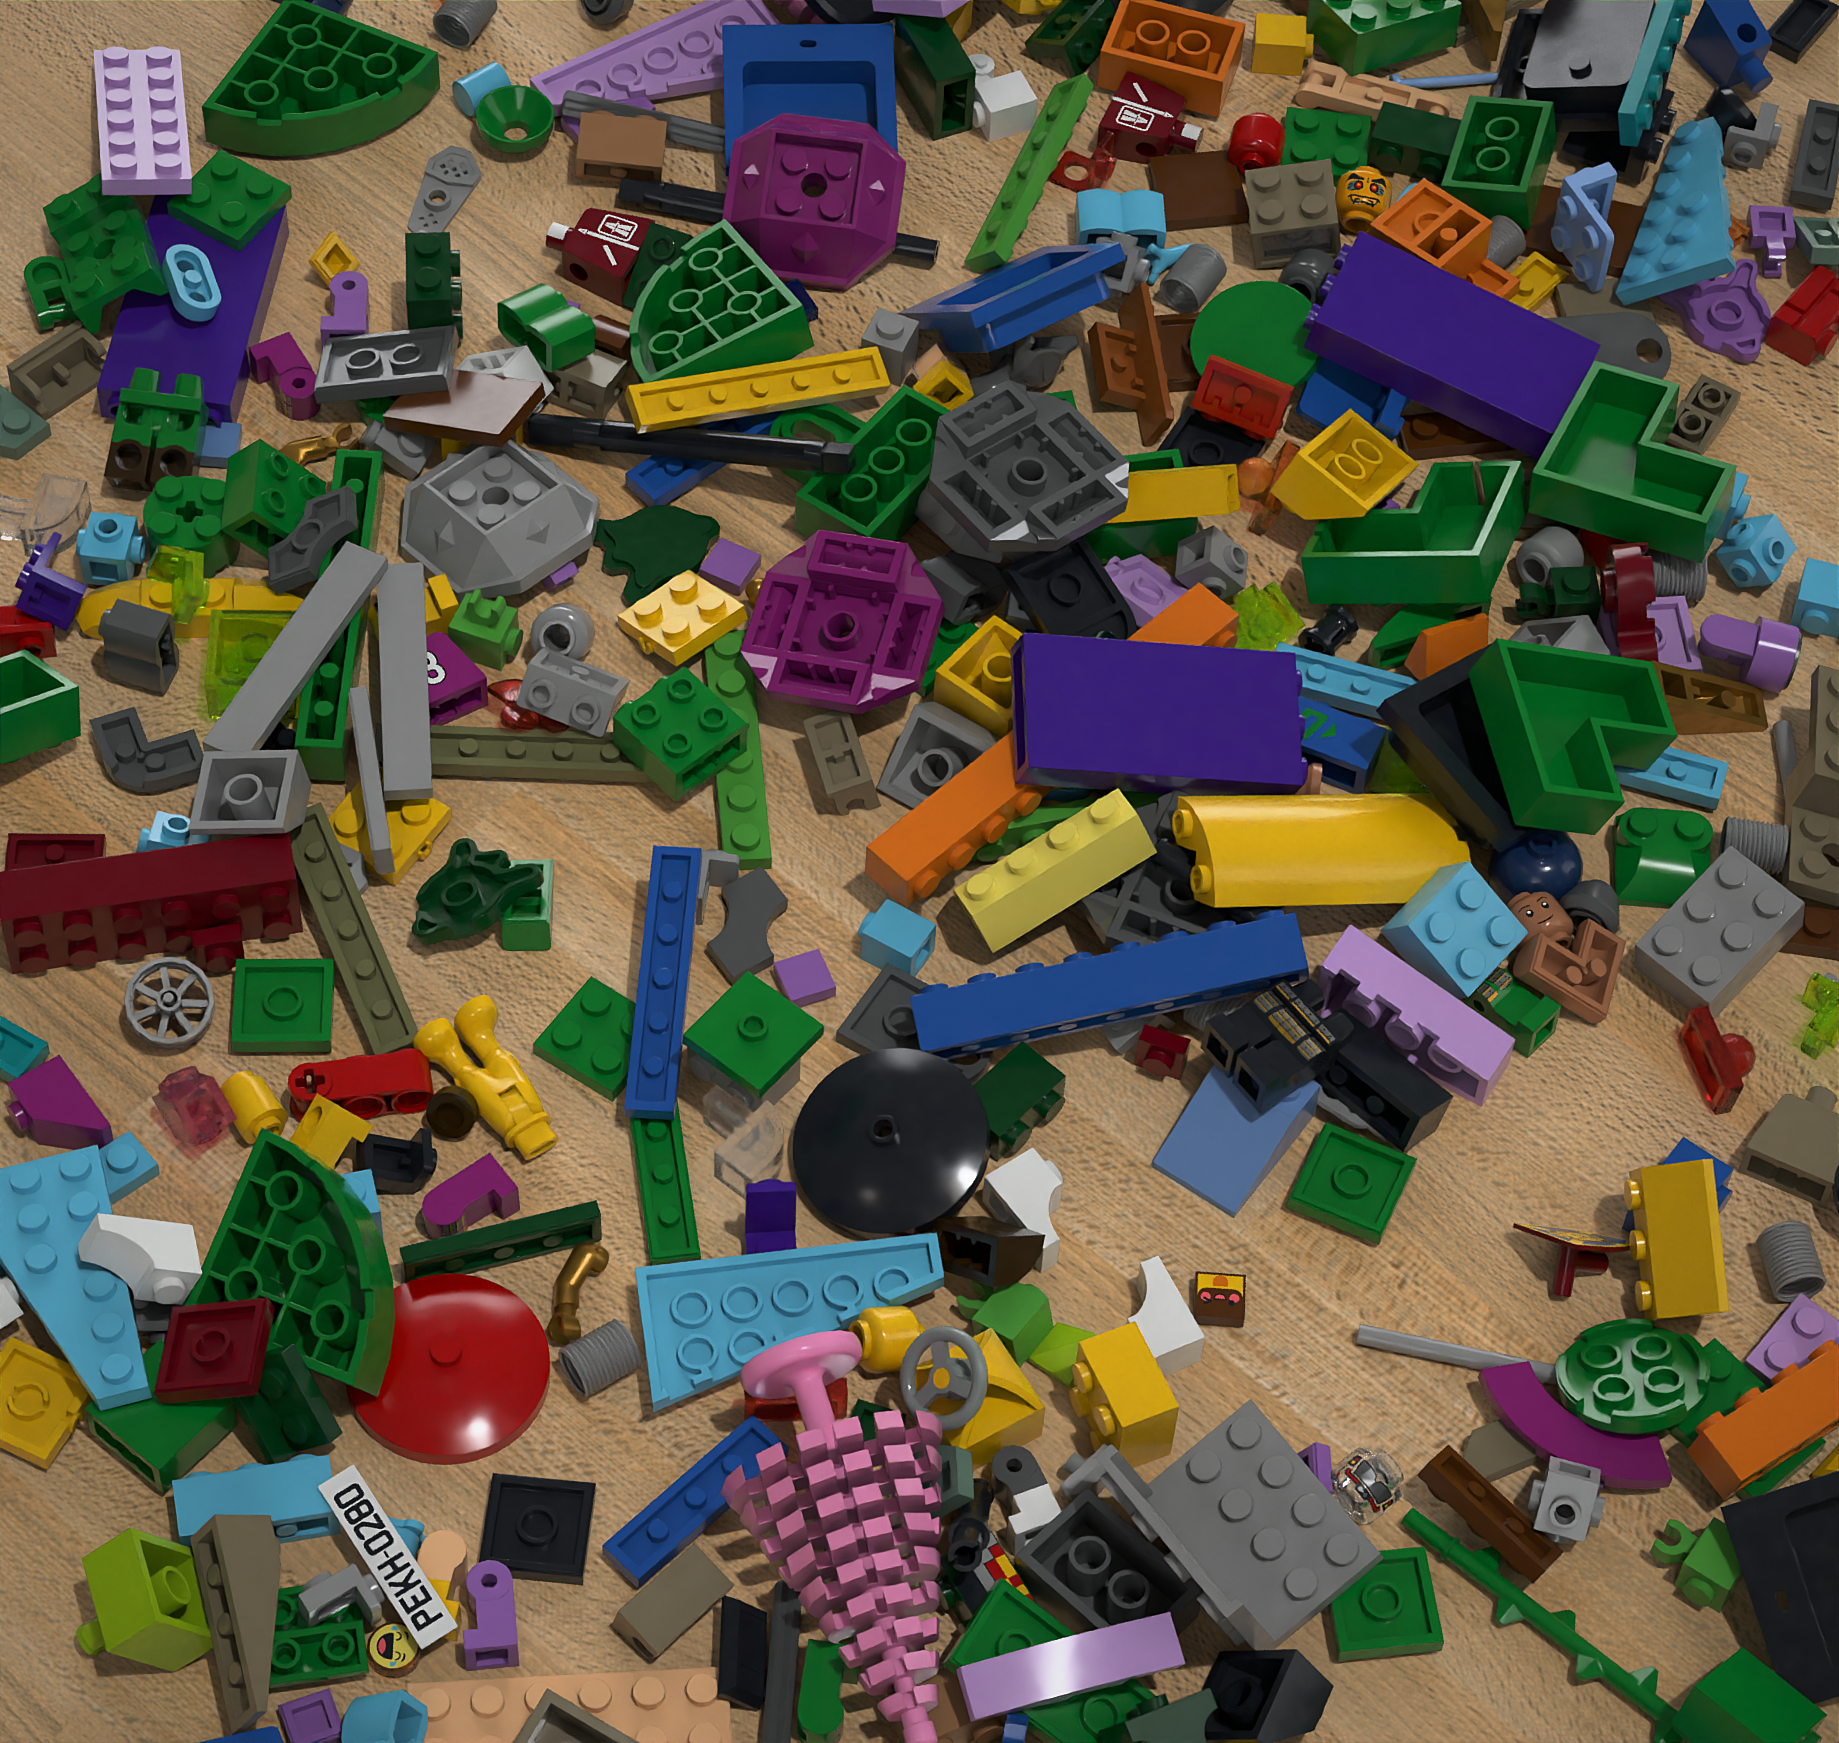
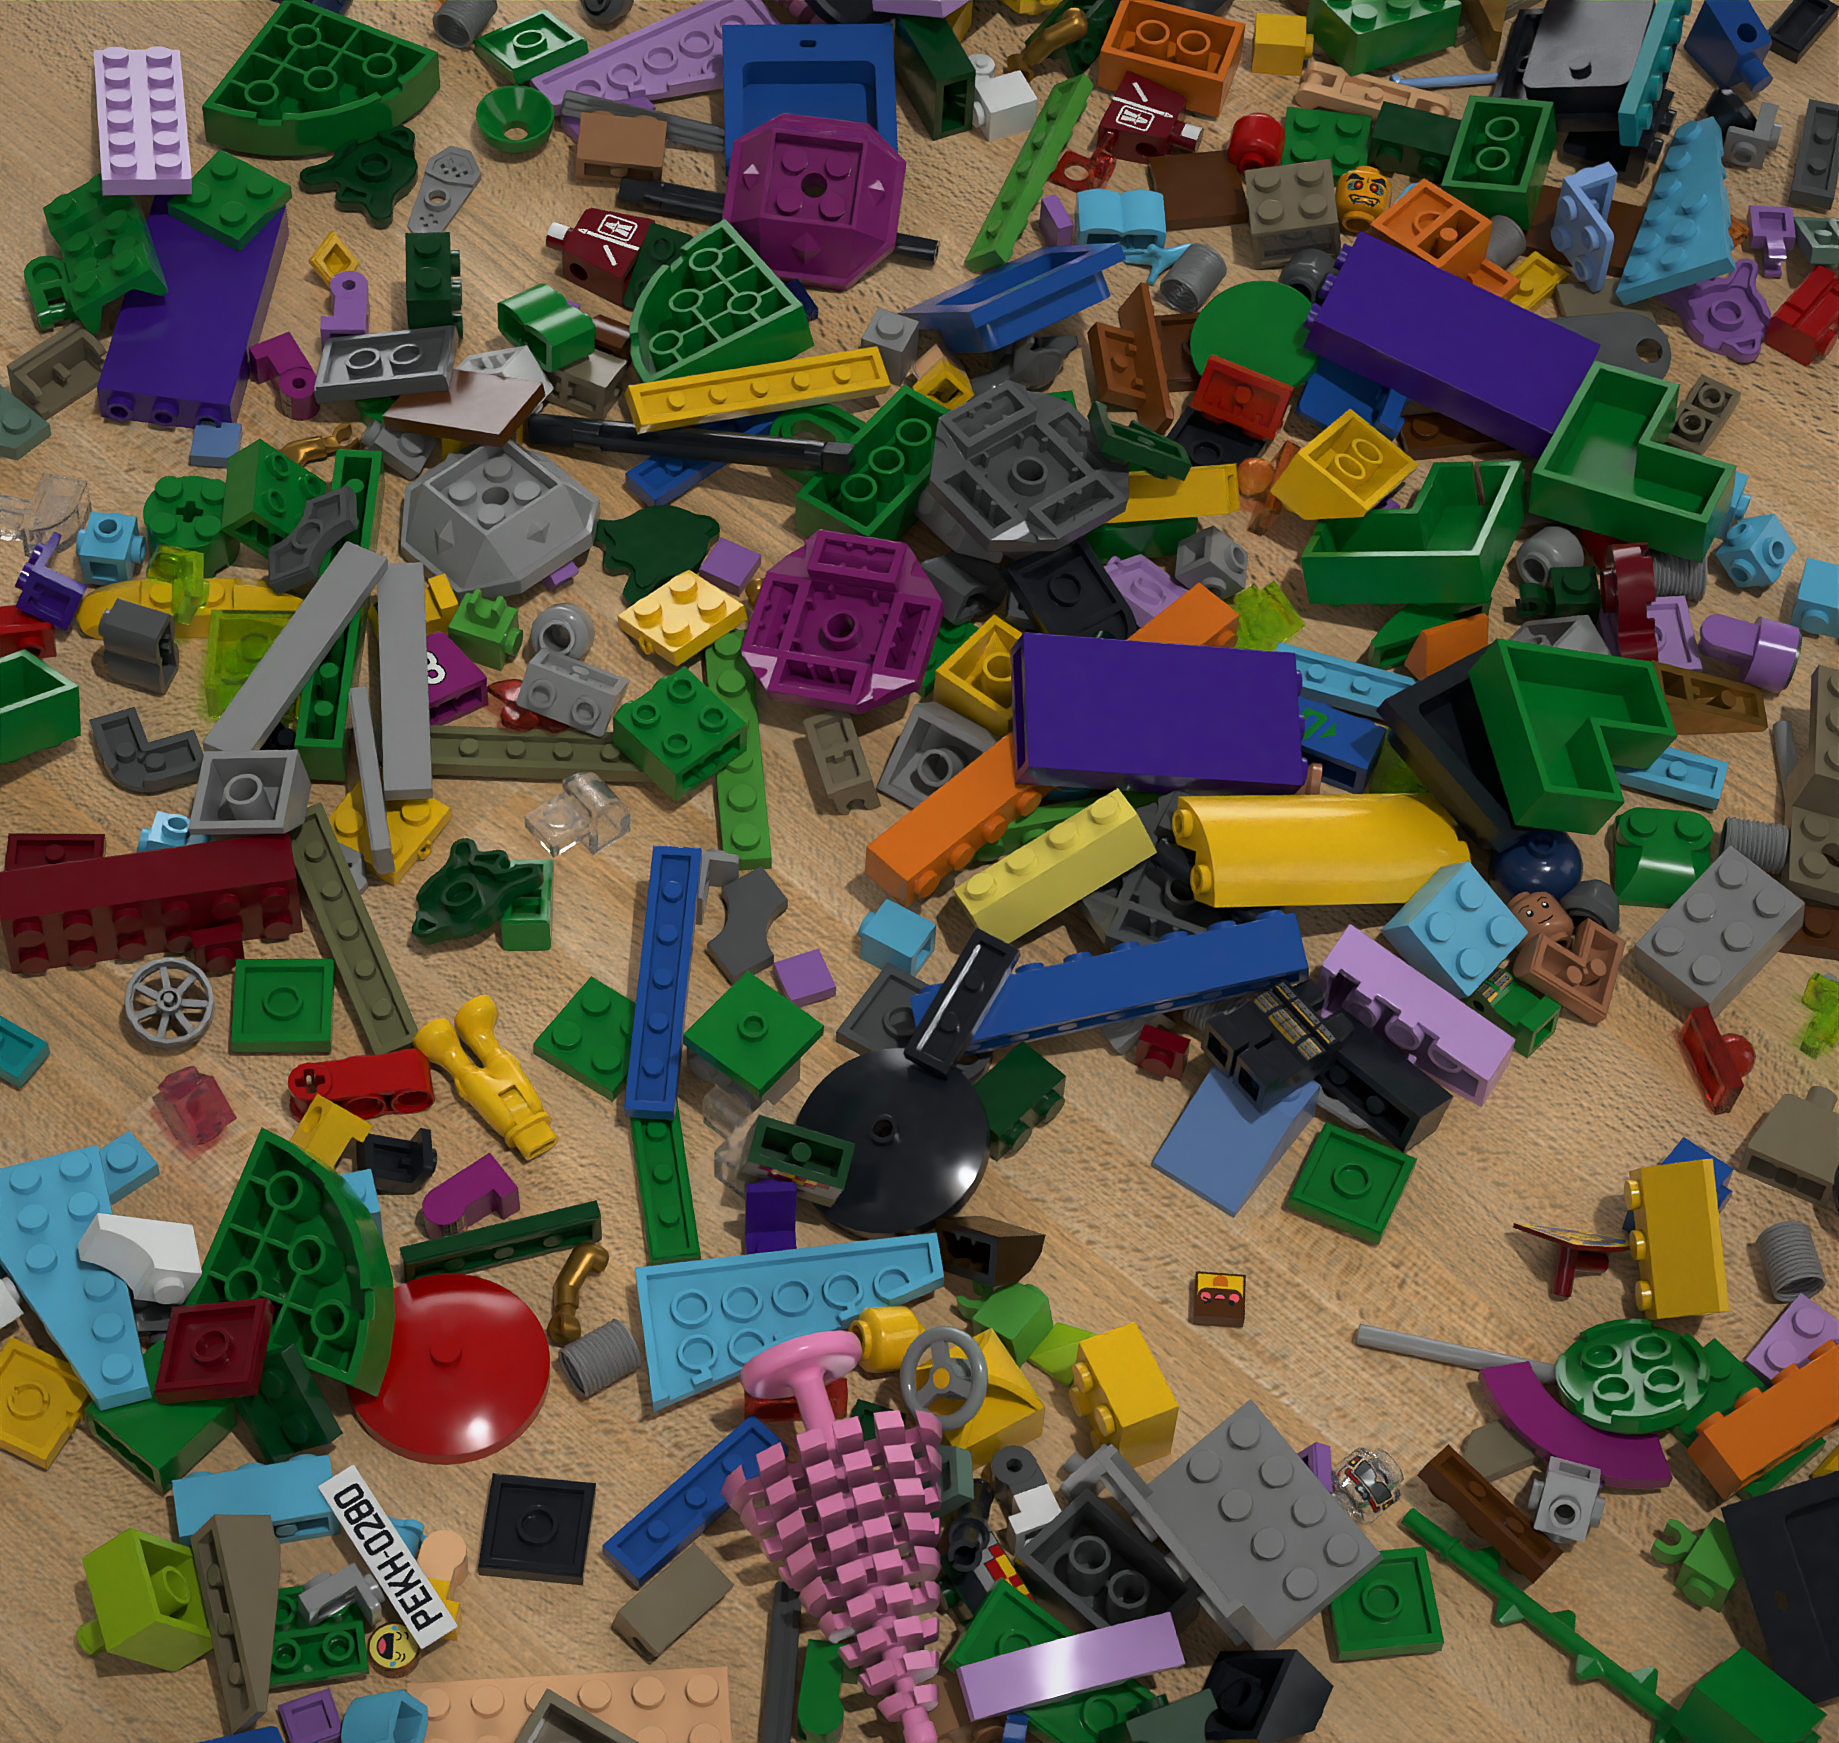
(57, 1108): magenta slope -> none
(157, 431): green hips -> none
(191, 282): medium azure plate -> none
(253, 1105): yellow brick -> none
(368, 174): none -> dark green tile
(452, 1112): dark brown tile -> none
(474, 86): medium azure piece -> none
(492, 1602): medium lavender leg -> none
(530, 46): none -> green plate
(581, 813): none -> clear brick
(742, 1653): black tile -> none
(796, 1155): none -> dark green brick
(962, 1003): none -> black plate
(1025, 1196): white arch -> none
(1055, 222): none -> medium lavender tile
(1058, 35): none -> pearl gold arm
(1135, 268): light grey brick -> none
(1138, 445): none -> dark green wing
(1166, 1319): white arch -> none
(1329, 631): black bush -> none

